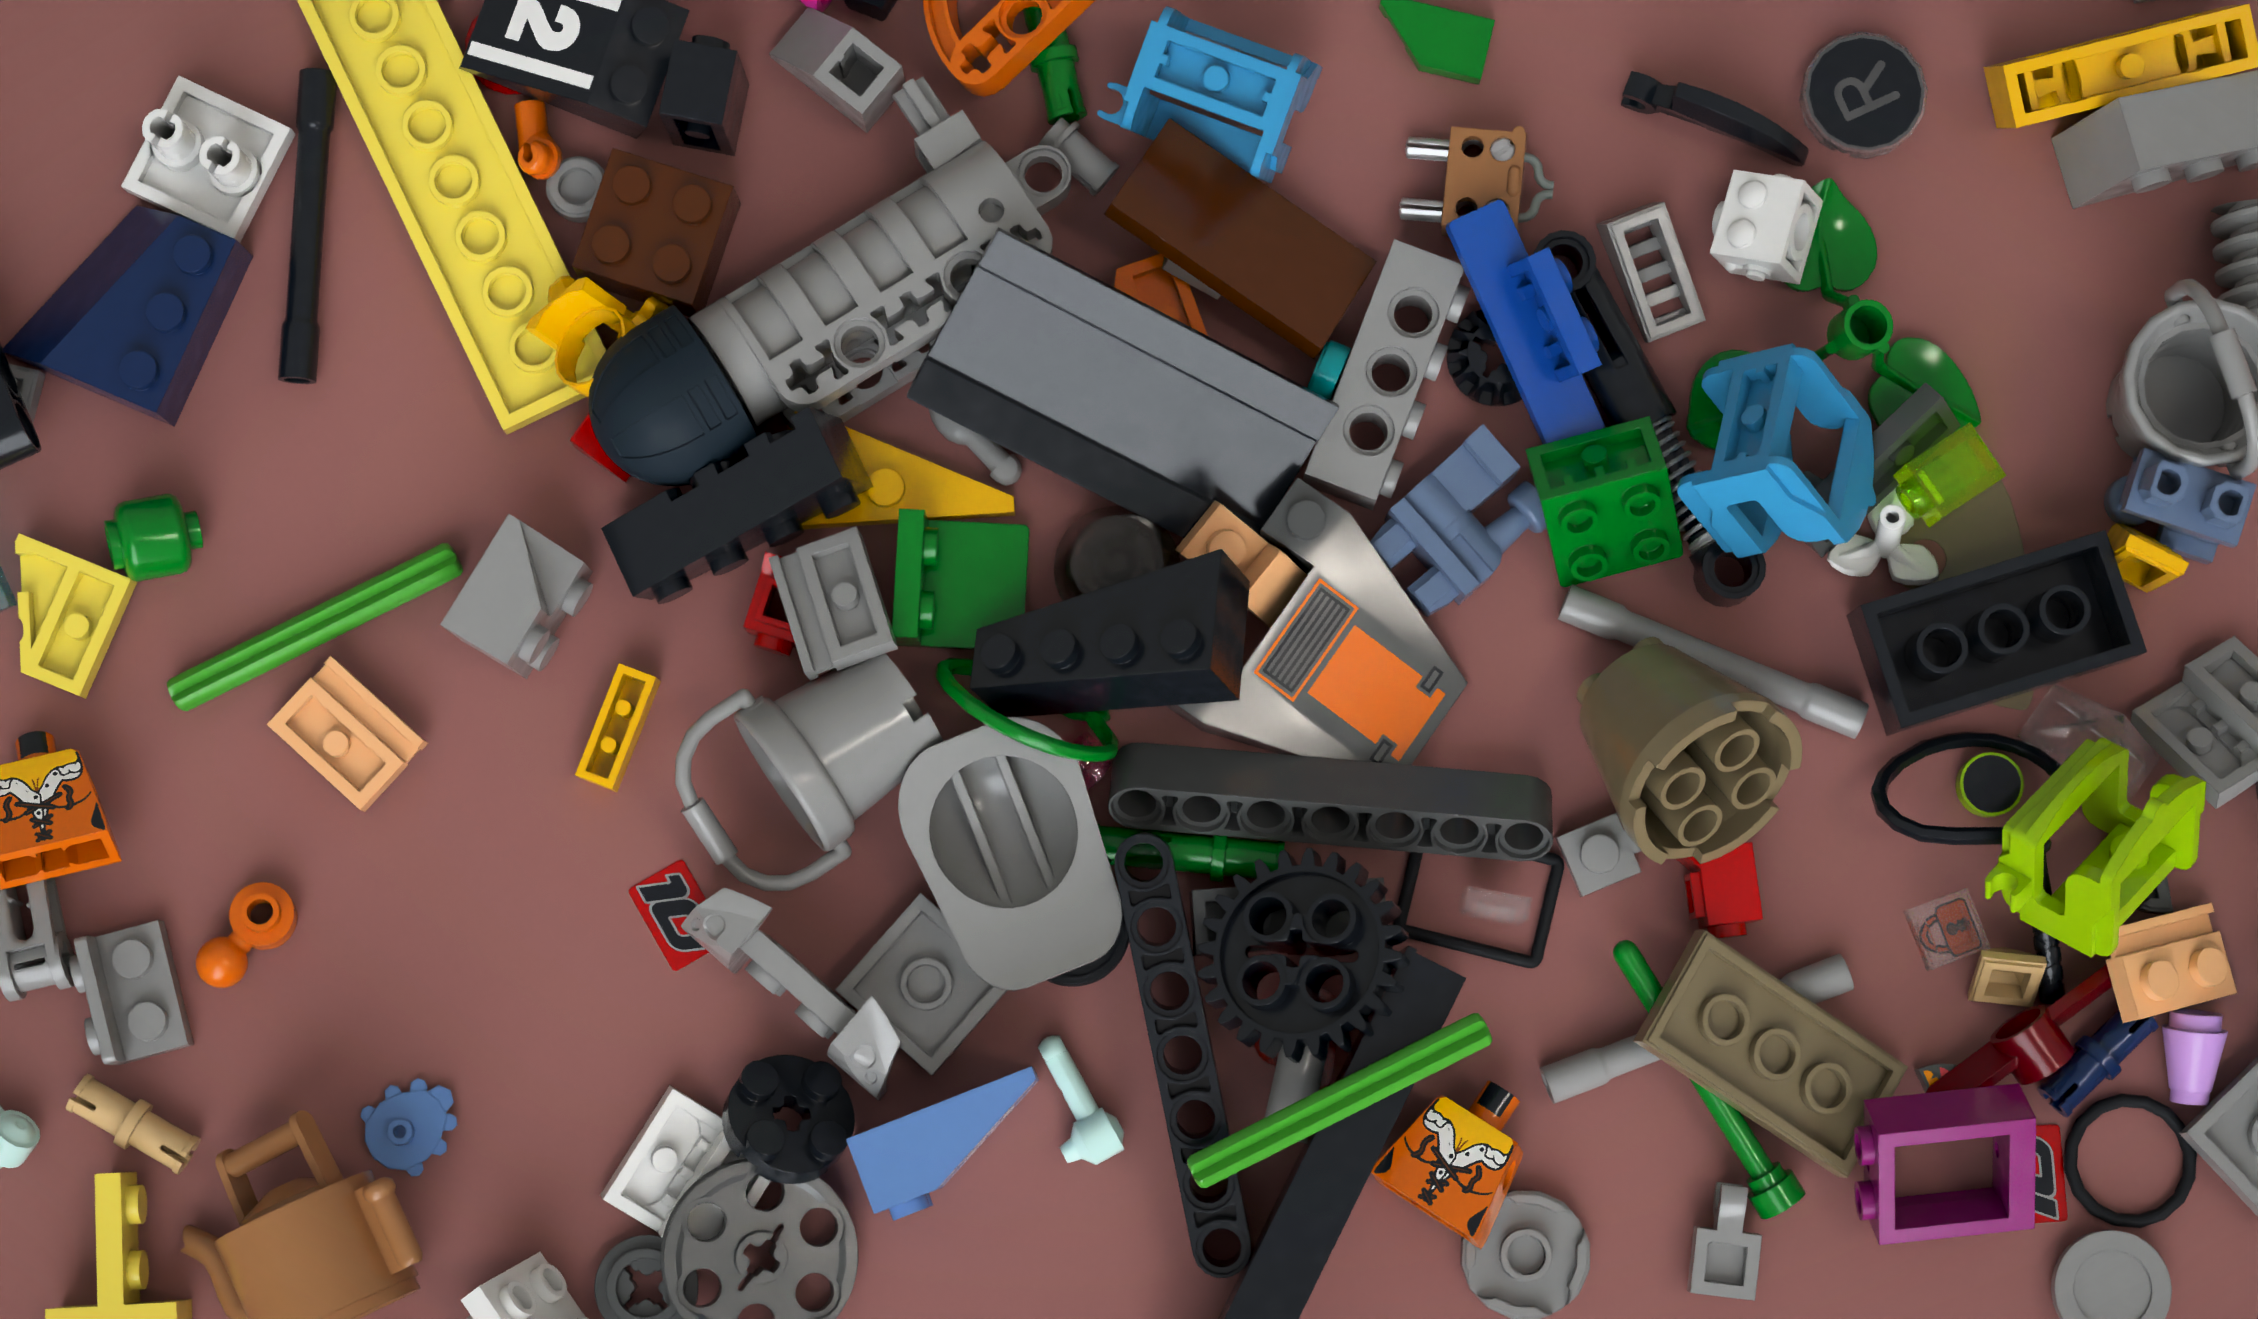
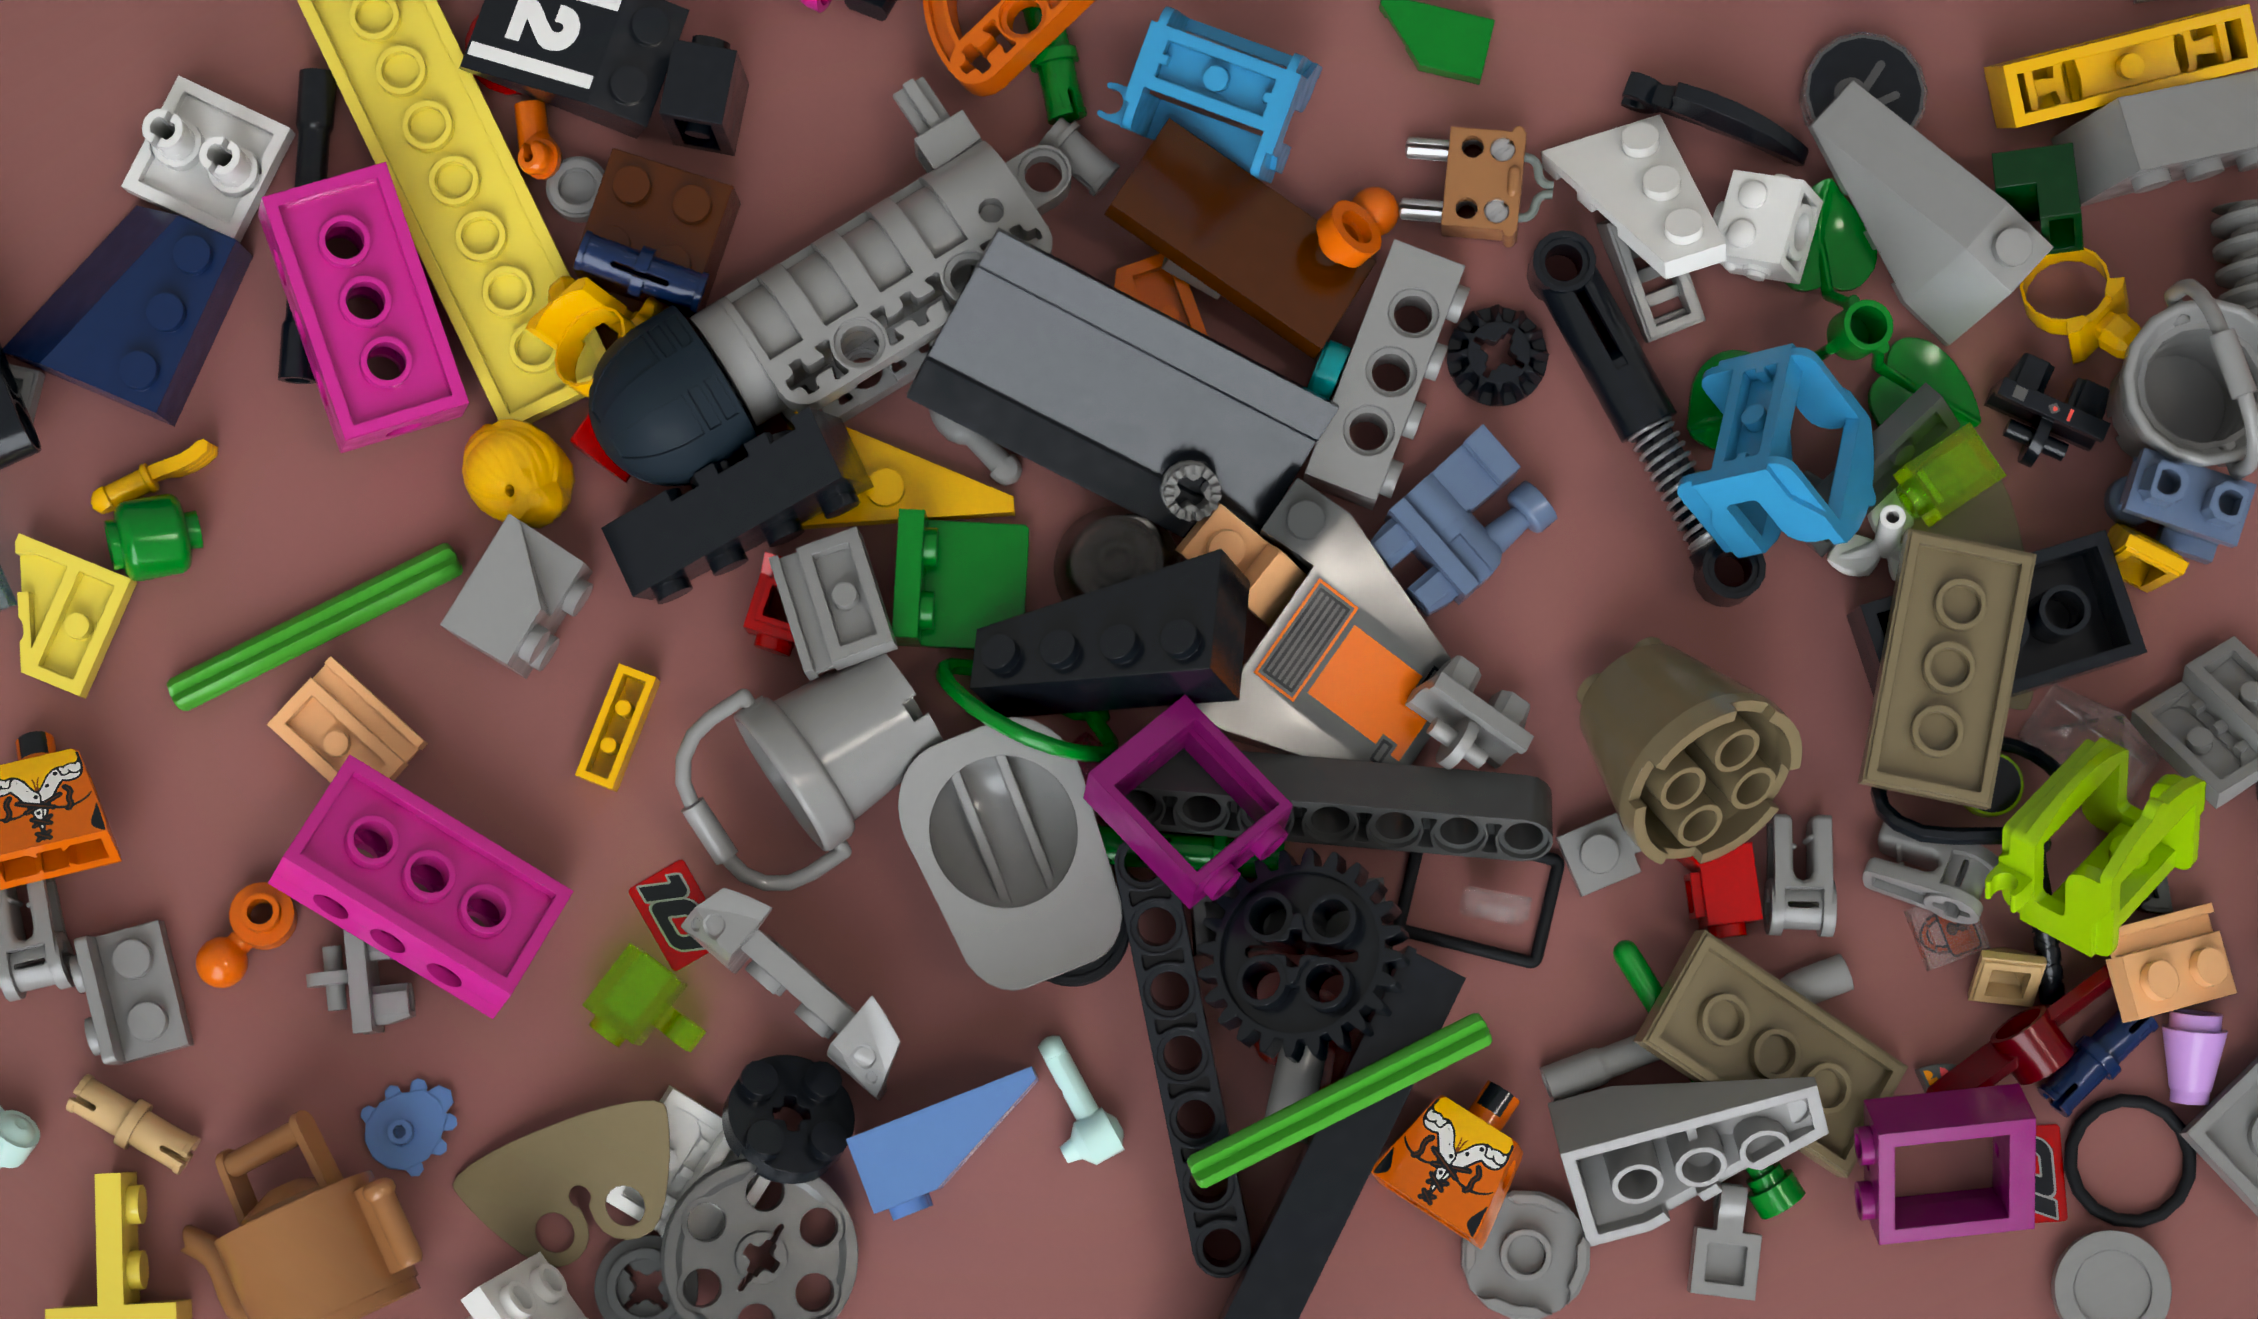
(147, 477): none -> yellow piece
(370, 1003): none -> light grey hips
(388, 273): none -> dark pink brick
(427, 847): none -> dark pink brick
(517, 472): none -> yellow hair
(595, 1150): none -> dark tan piece
(600, 256): none -> dark blue pin
(637, 998): none -> clear neon green brick
(840, 66): light grey slope -> none
(922, 985): light grey plate -> none
(1186, 509): none -> light grey bush
(1189, 729): none -> magenta window
(1354, 228): none -> orange plate
(1467, 723): none -> light grey hips
(1531, 321): blue bracket -> none
(1606, 501): green bracket -> none
(1645, 192): none -> white wing
(1657, 1145): none -> light grey wedge
(1786, 892): none -> light grey piece
(1809, 700): light grey piece -> none
(1934, 223): none -> light grey wedge
(1935, 889): none -> light grey piece
(1947, 669): none -> dark tan tile
(2043, 189): none -> dark green piece
(2073, 421): none -> black hips
(2104, 327): none -> yellow piece

